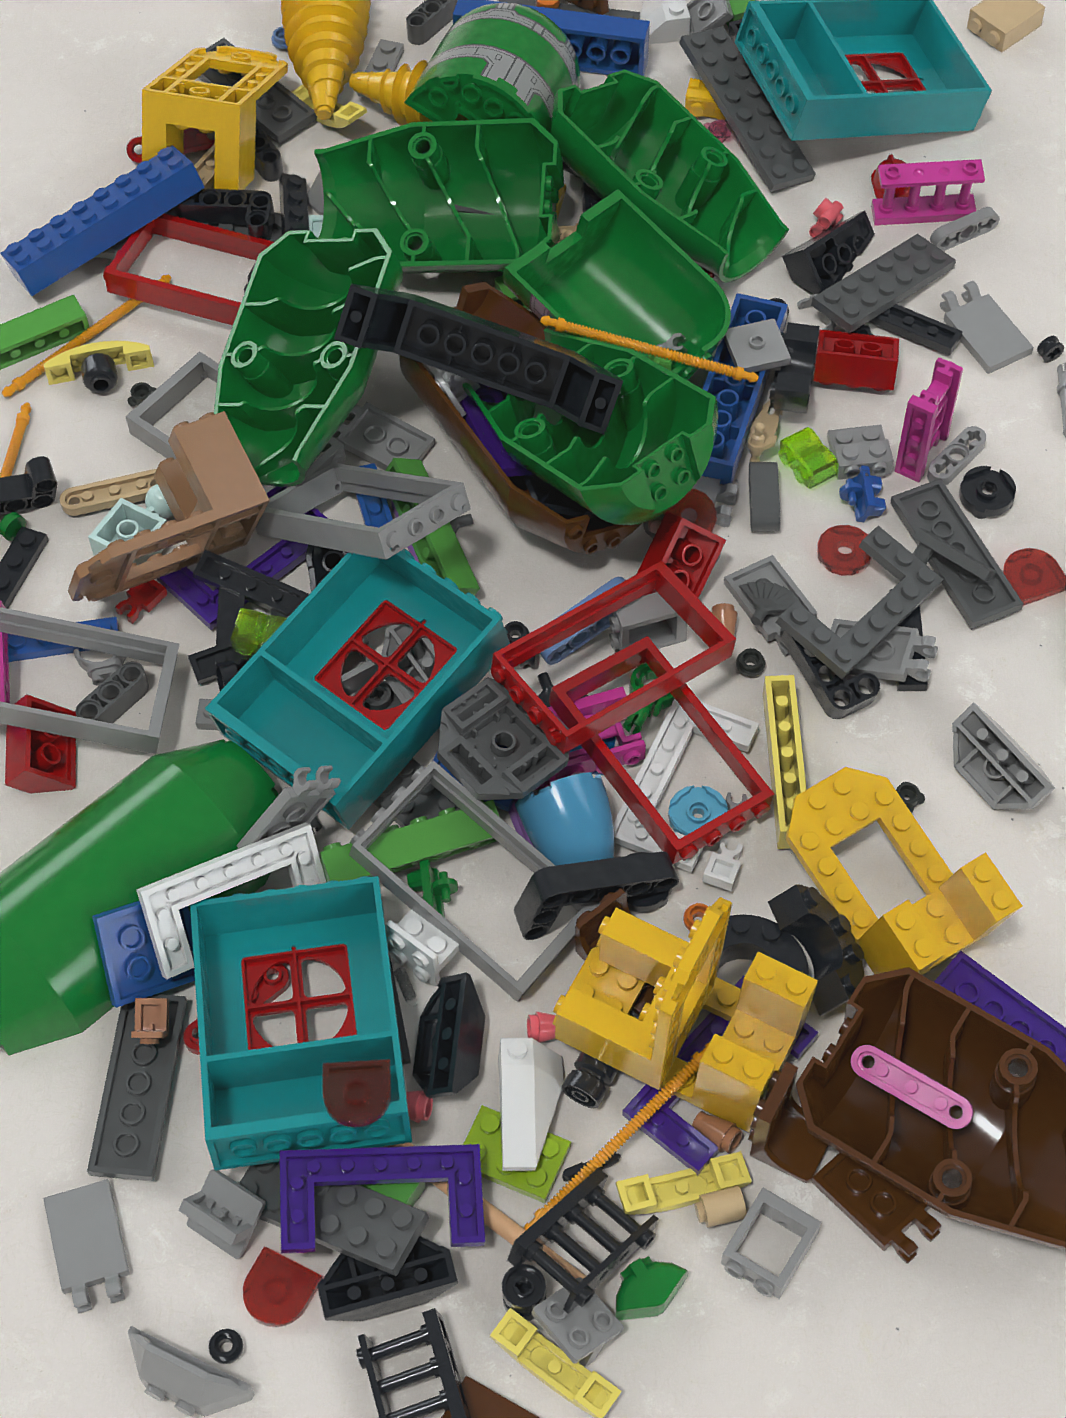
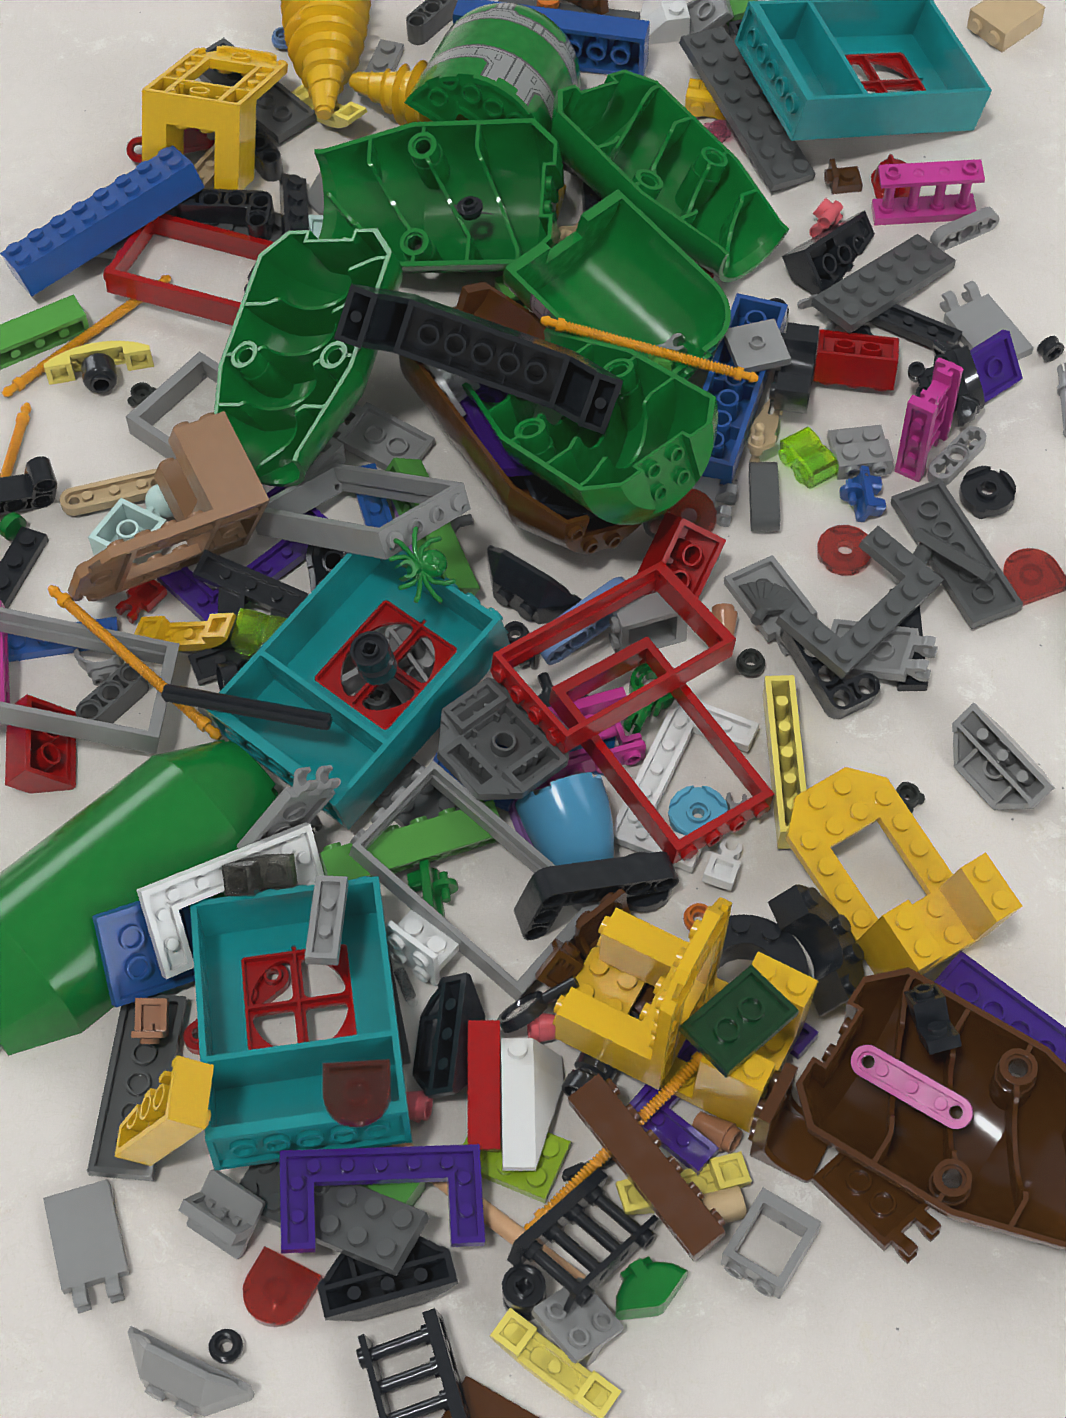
(65, 601): none -> light orange hose
(167, 1114): none -> yellow wedge
(189, 635): none -> yellow slope
(247, 707): none -> black axle
(253, 874): none -> clear smoke slope
(326, 920): none -> light grey plate
(373, 658): none -> black wheel
(422, 566): none -> green animal
(470, 208): none -> black plate
(484, 1084): none -> red tile
(527, 588): none -> black wedge
(533, 1005): none -> black piece
(560, 964): none -> reddish brown bracket
(647, 1167): none -> reddish brown brick
(738, 1020): none -> dark green tile
(842, 179): none -> reddish brown bracket
(931, 1018): none -> black slope
(970, 393): none -> black piece
(996, 364): none -> dark purple tile

